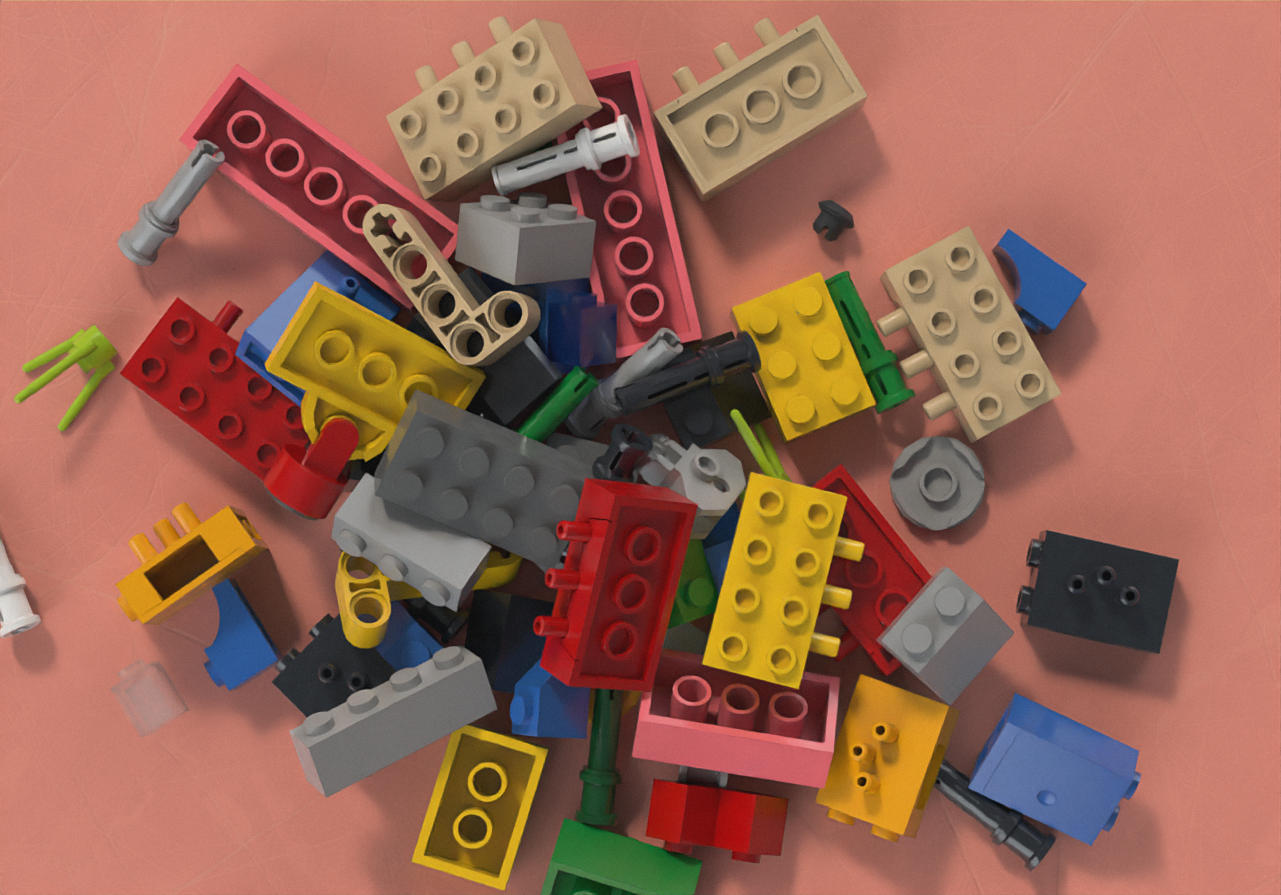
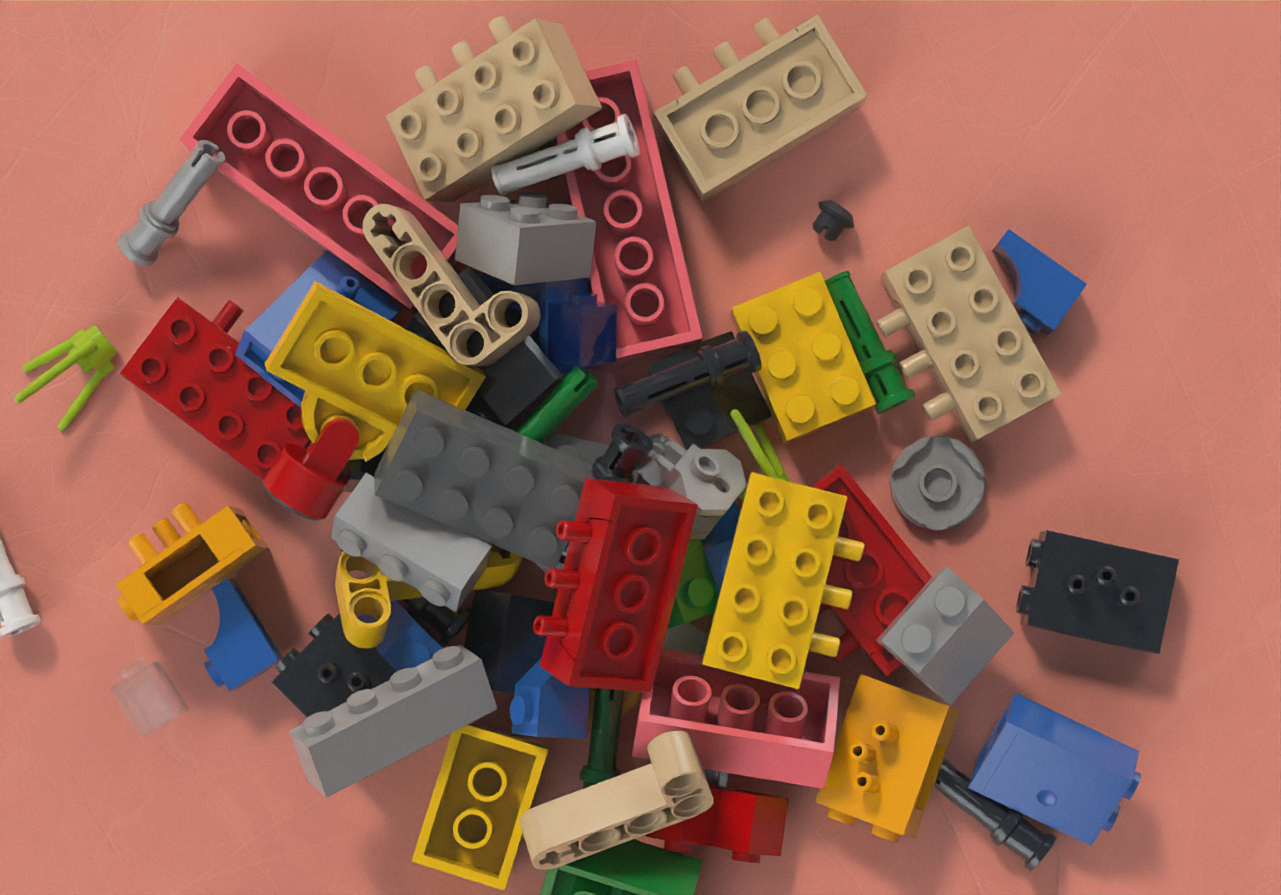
(601, 403): light grey pin -> none
(620, 807): none -> tan beam

